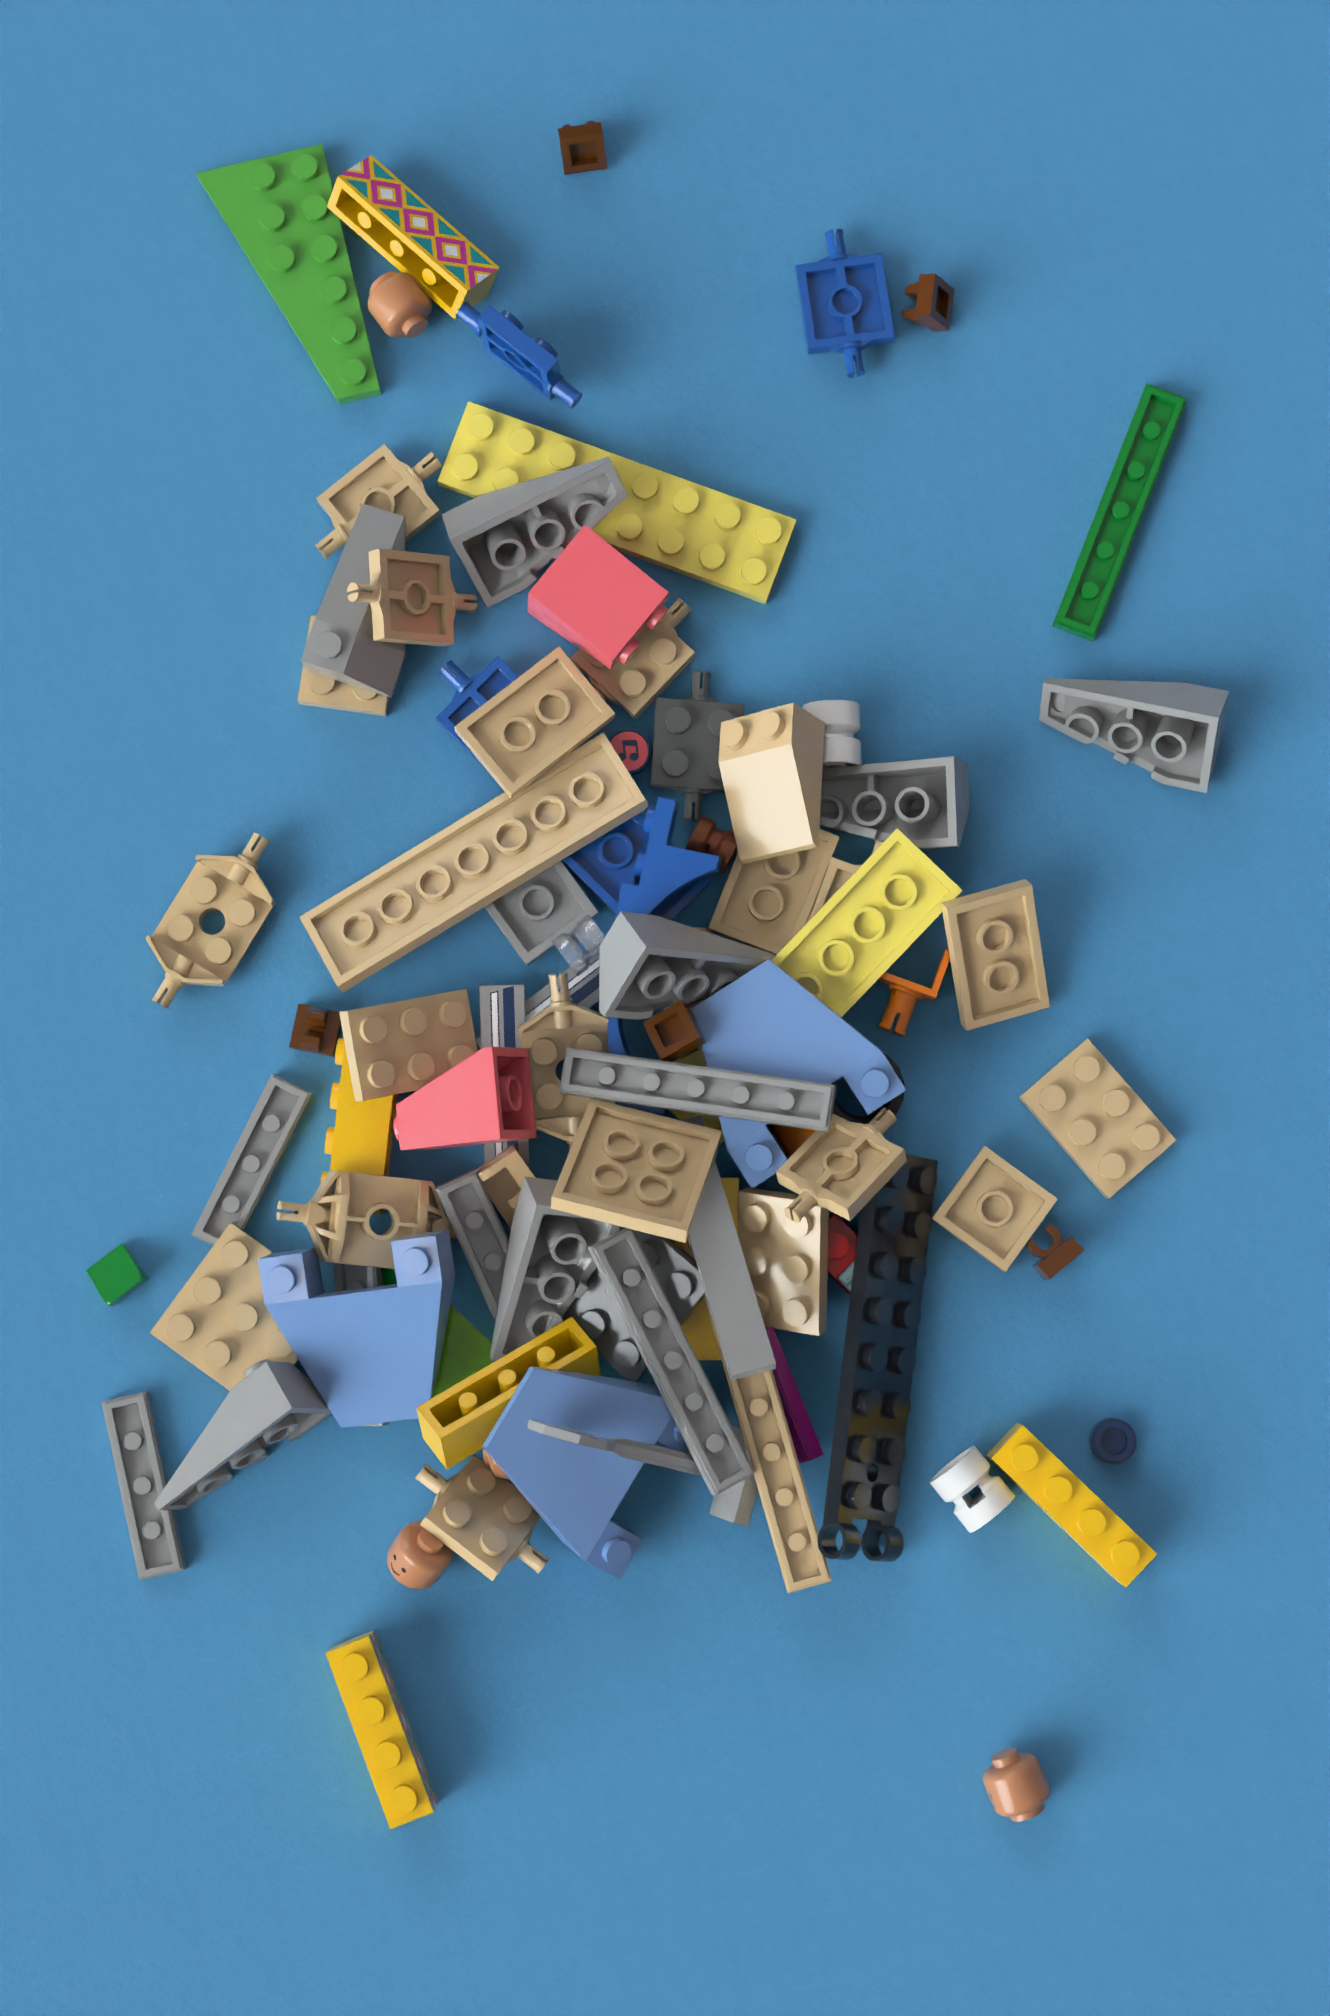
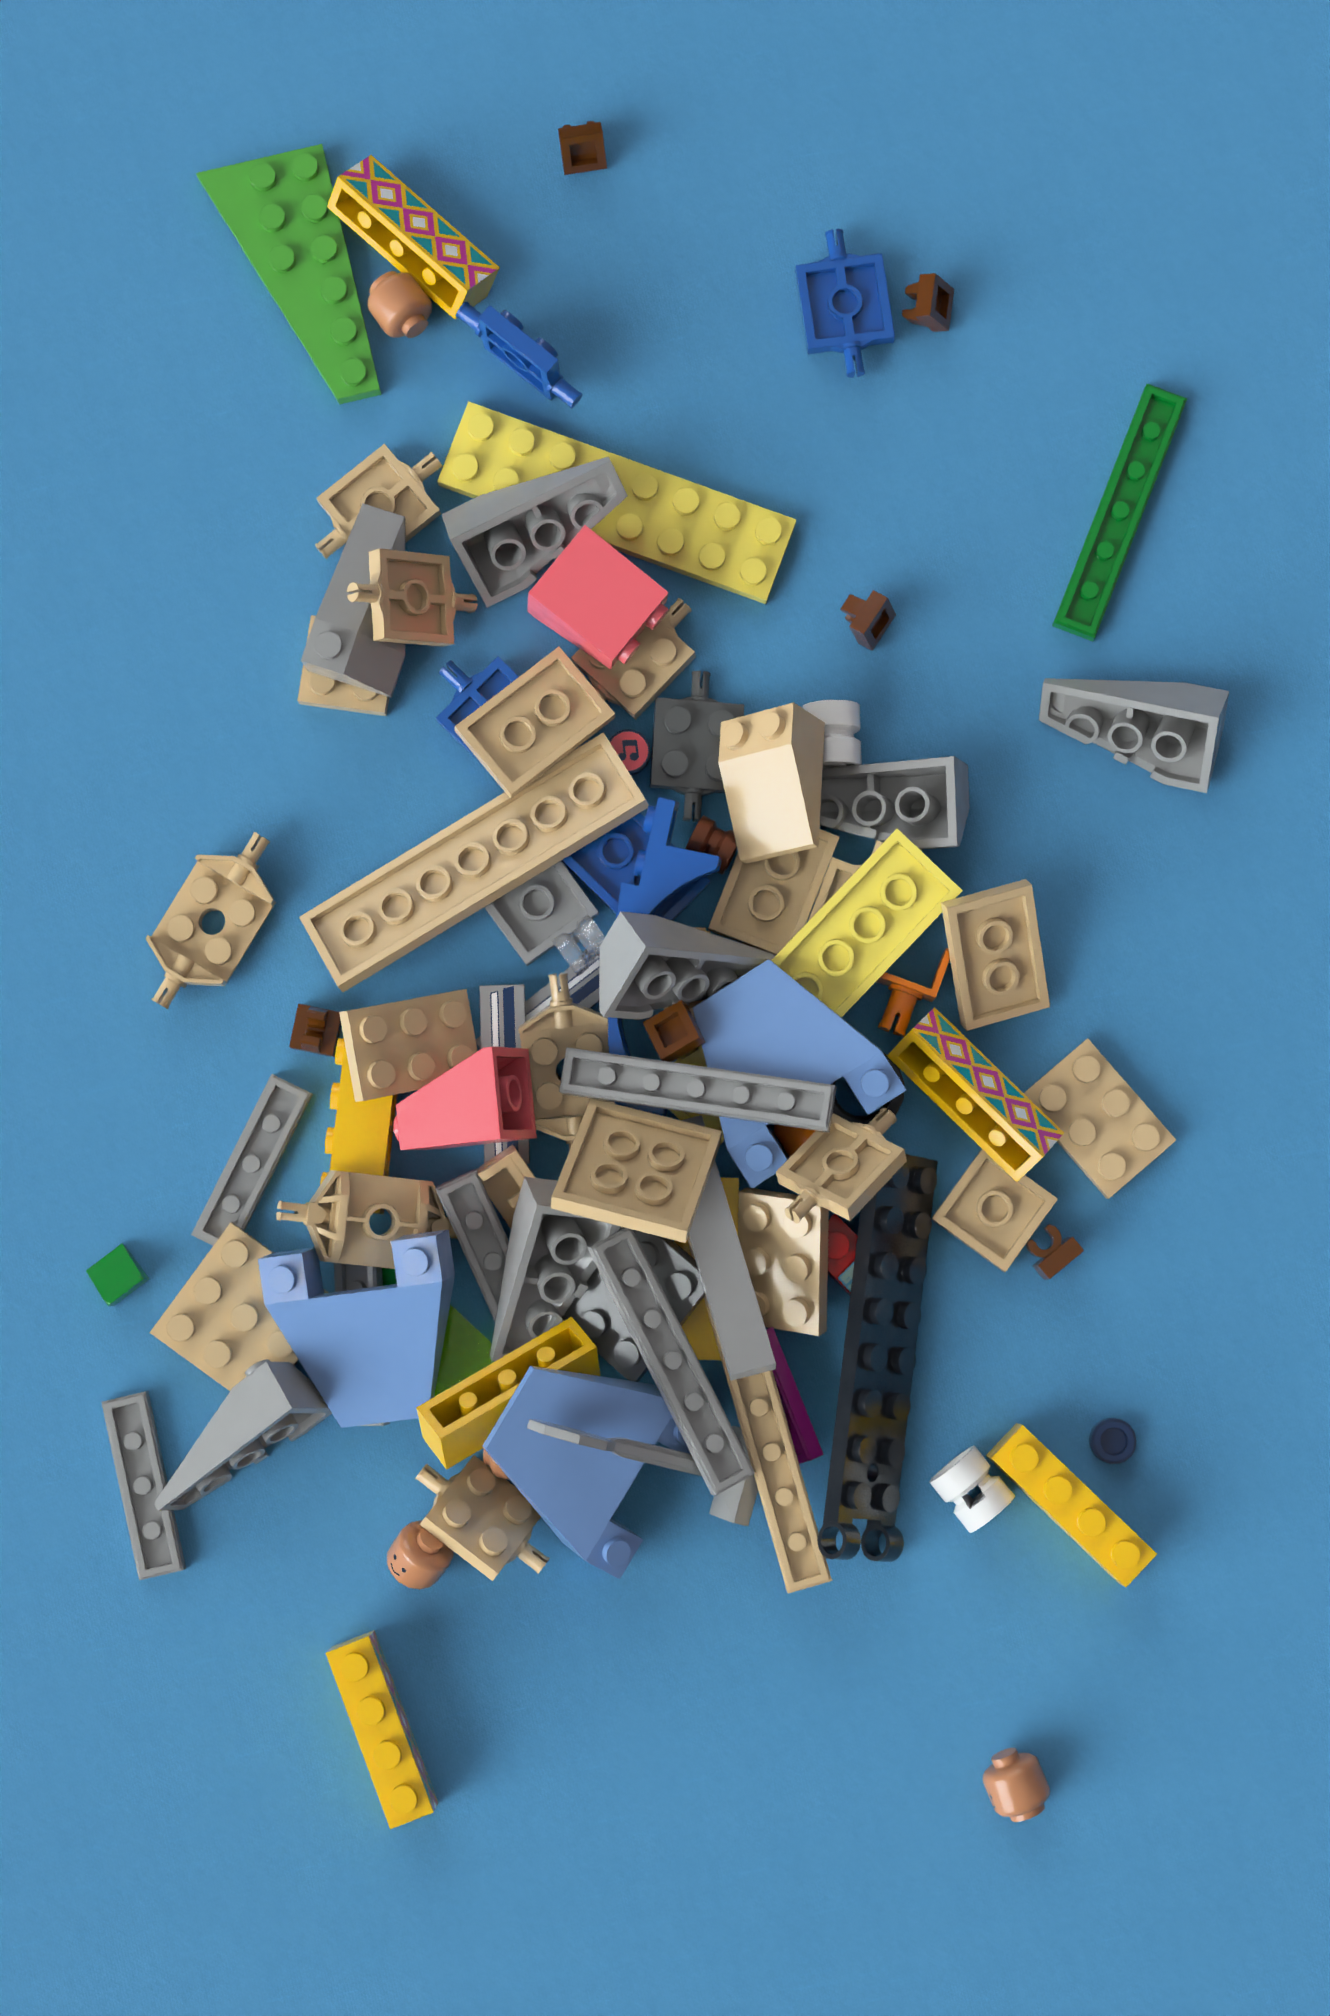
(868, 618): none -> reddish brown tile
(975, 1094): none -> yellow brick

